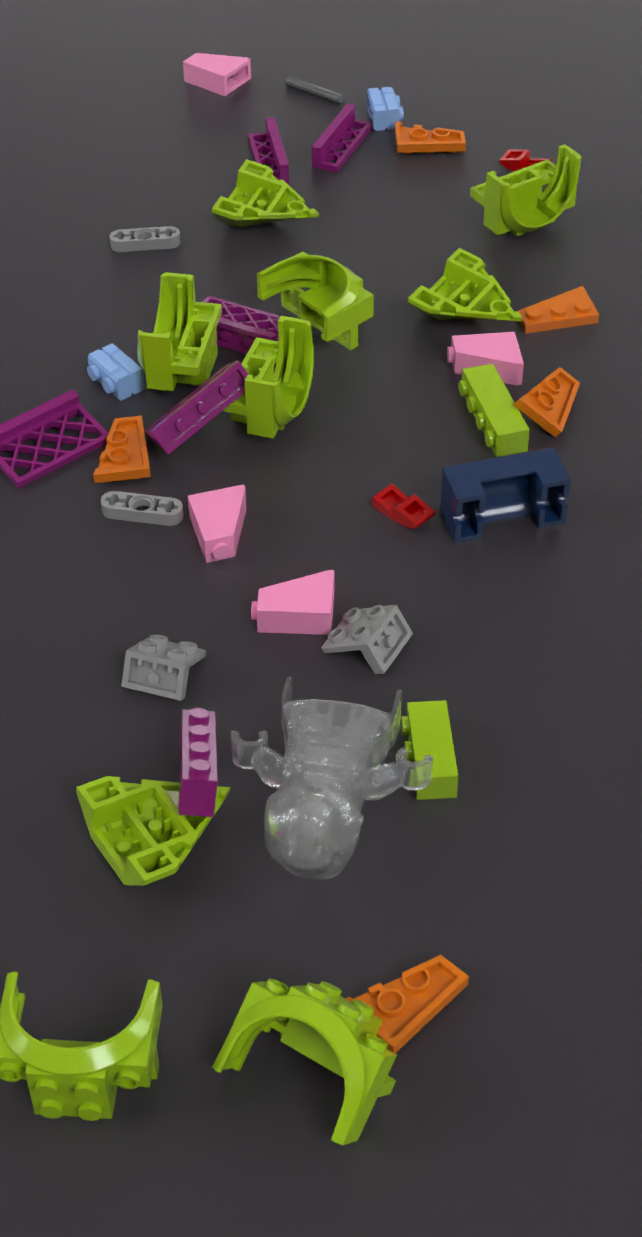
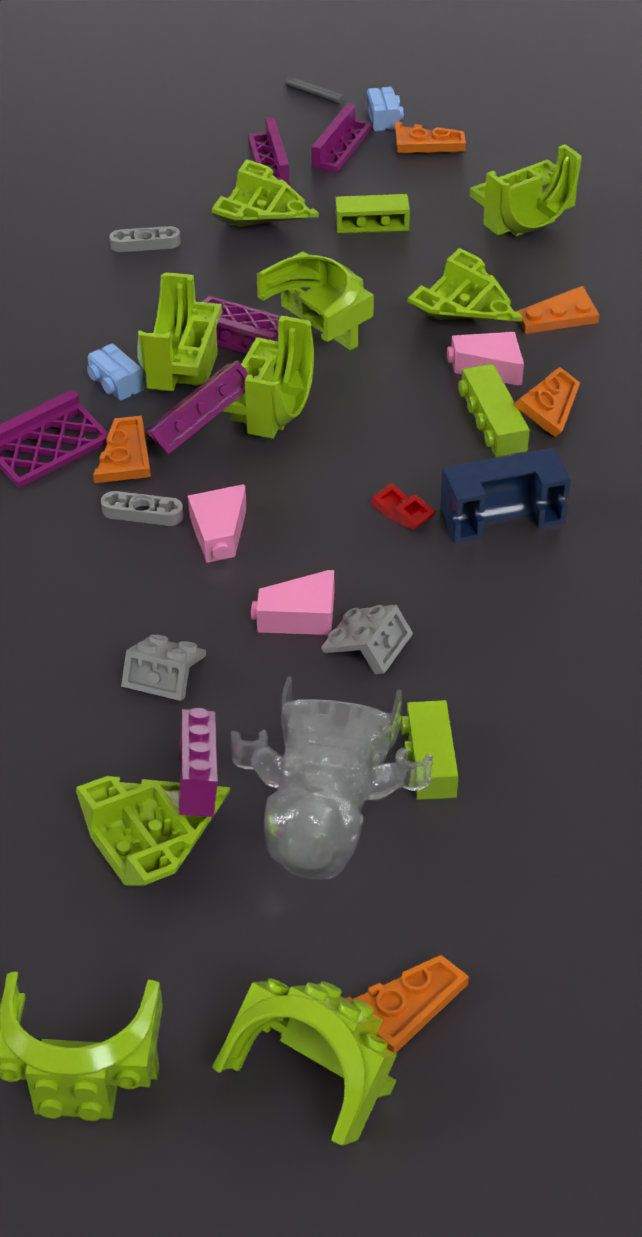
(217, 72): bright pink slope -> none
(372, 213): none -> lime brick
(518, 159): red slope -> none

